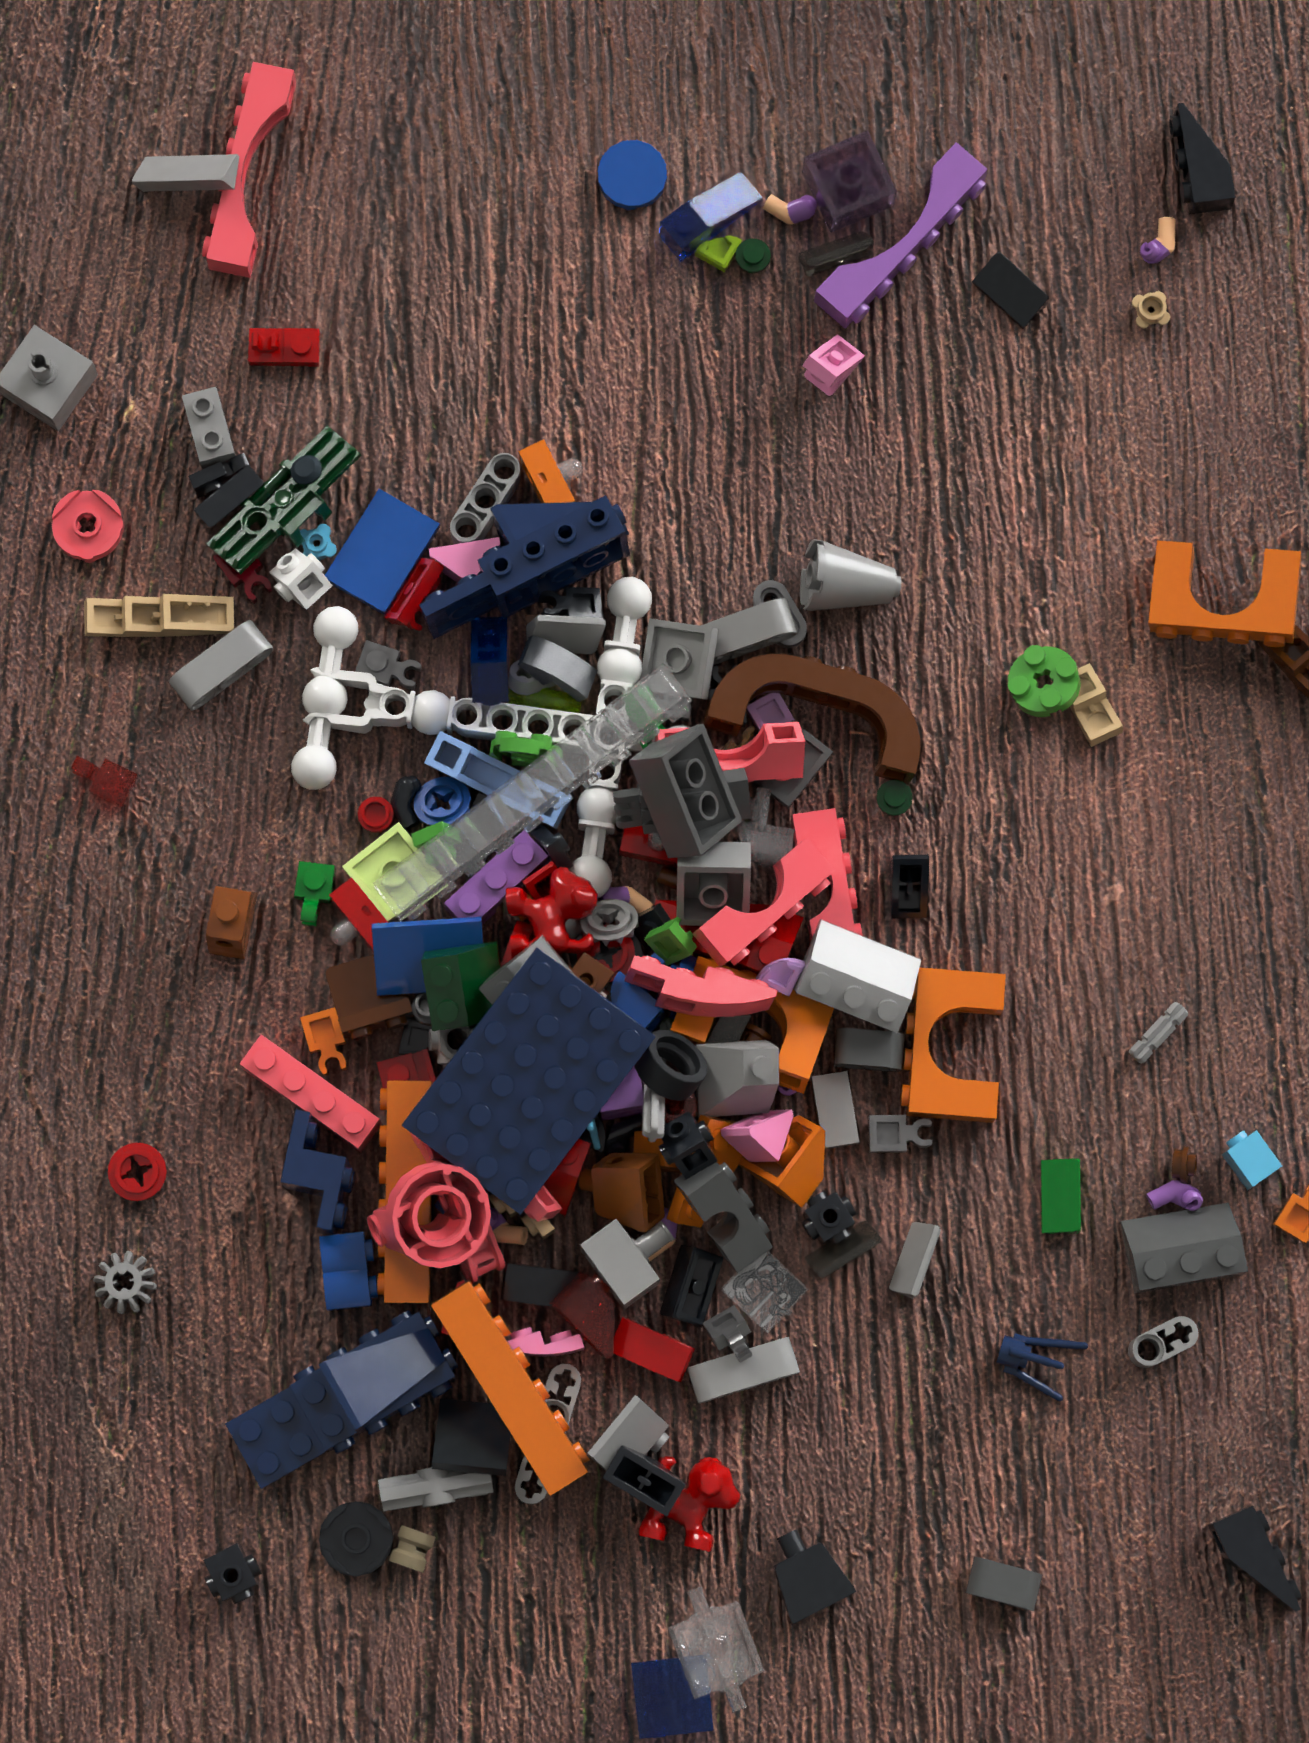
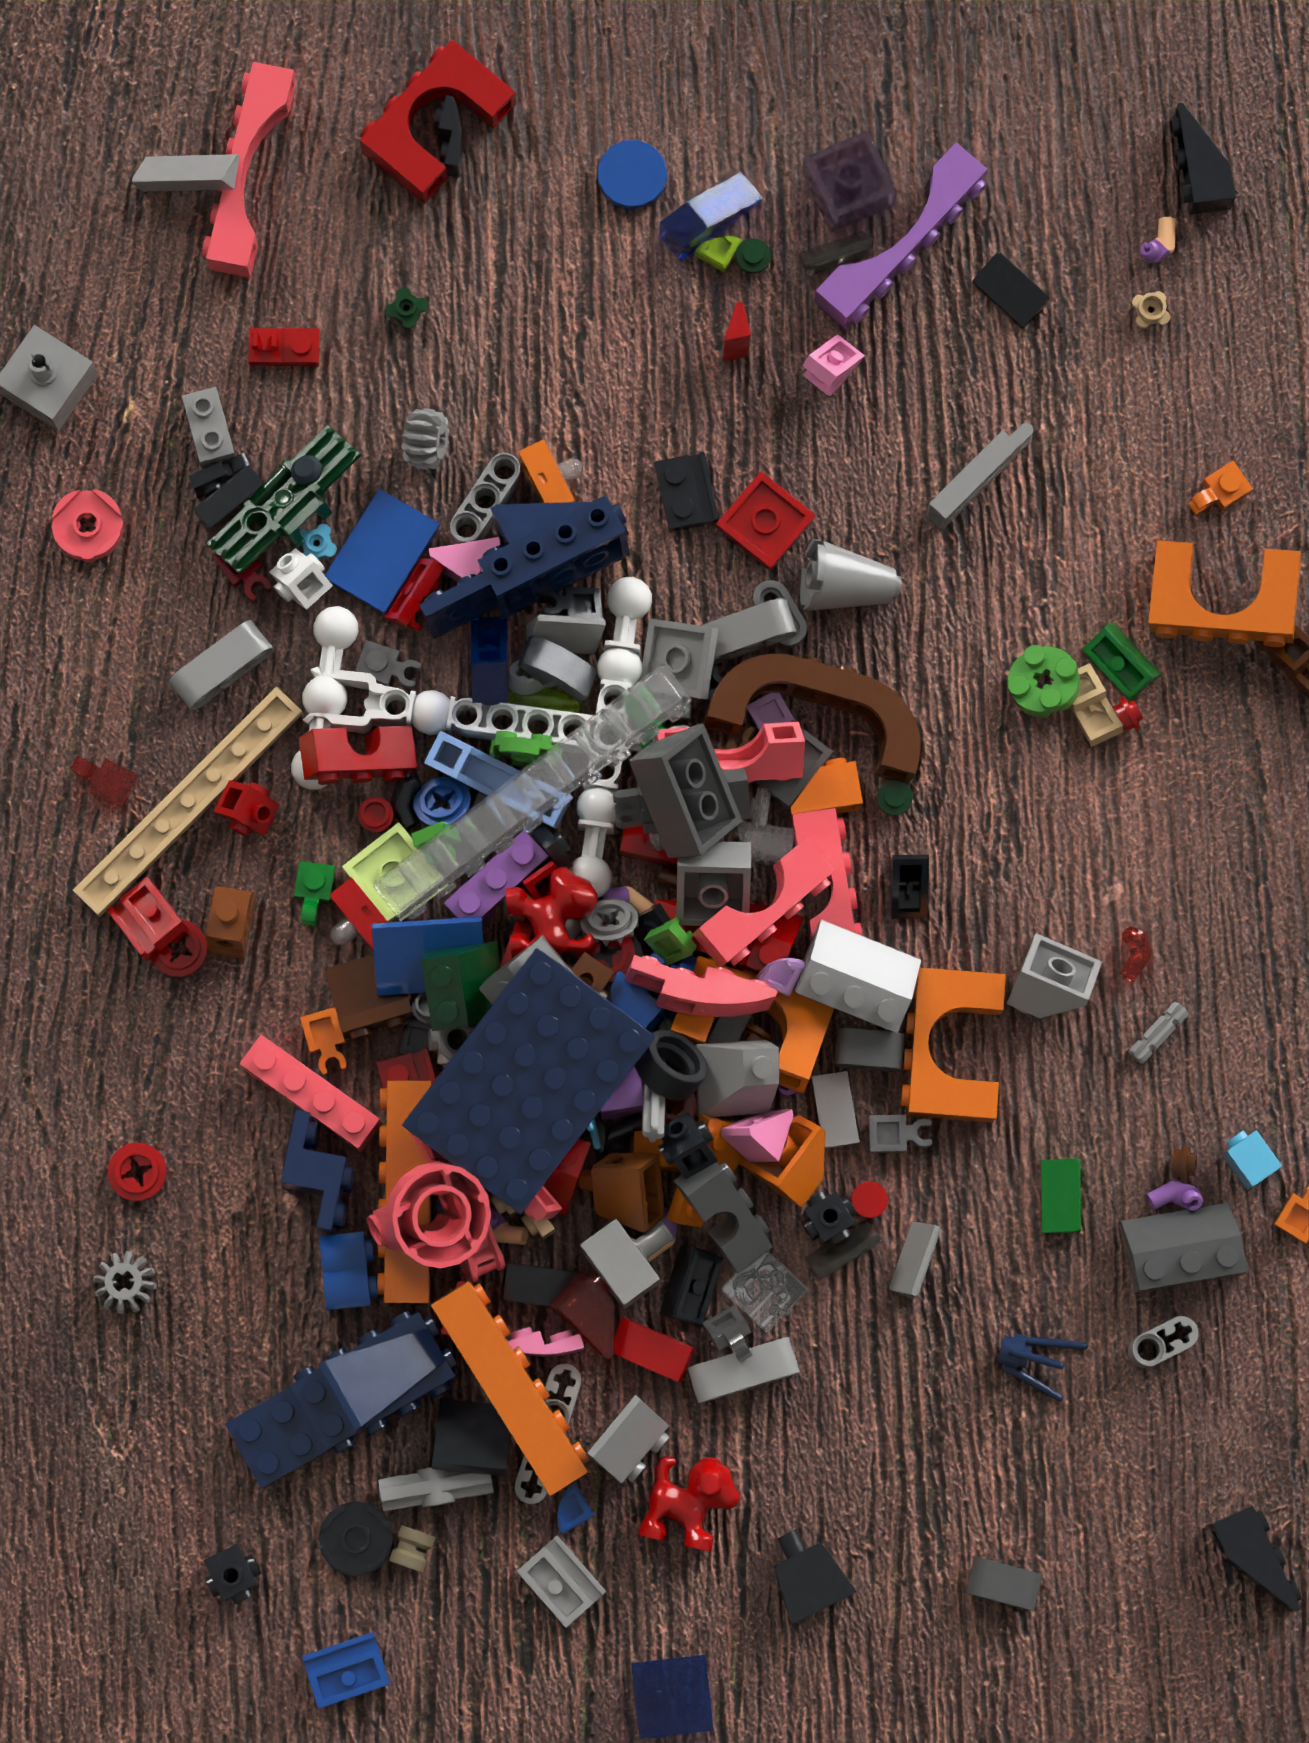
(147, 918): none -> red plate
(159, 616): tan slope -> none
(183, 965): none -> red gear
(187, 802): none -> tan plate
(247, 808): none -> red brick
(329, 756): none -> red arch
(346, 1670): none -> blue plate
(410, 317): none -> dark green plate
(425, 439): none -> light grey gear
(449, 127): none -> black slope
(450, 73): none -> red arch
(561, 1581): none -> light grey plate
(572, 1509): none -> blue tile
(645, 1479): black slope -> none
(686, 492): none -> black plate
(716, 1649): clear plate -> none
(737, 336): none -> red slope
(765, 521): none -> red plate
(793, 211): arm -> none
(830, 788): none -> orange slope
(869, 1200): none -> red tile
(978, 475): none -> light grey hinge
(1053, 979): none -> light grey slope
(1121, 661): none -> green slope
(1128, 714): none -> red plate
(1139, 949): none -> clear red arm
(1222, 487): none -> orange plate

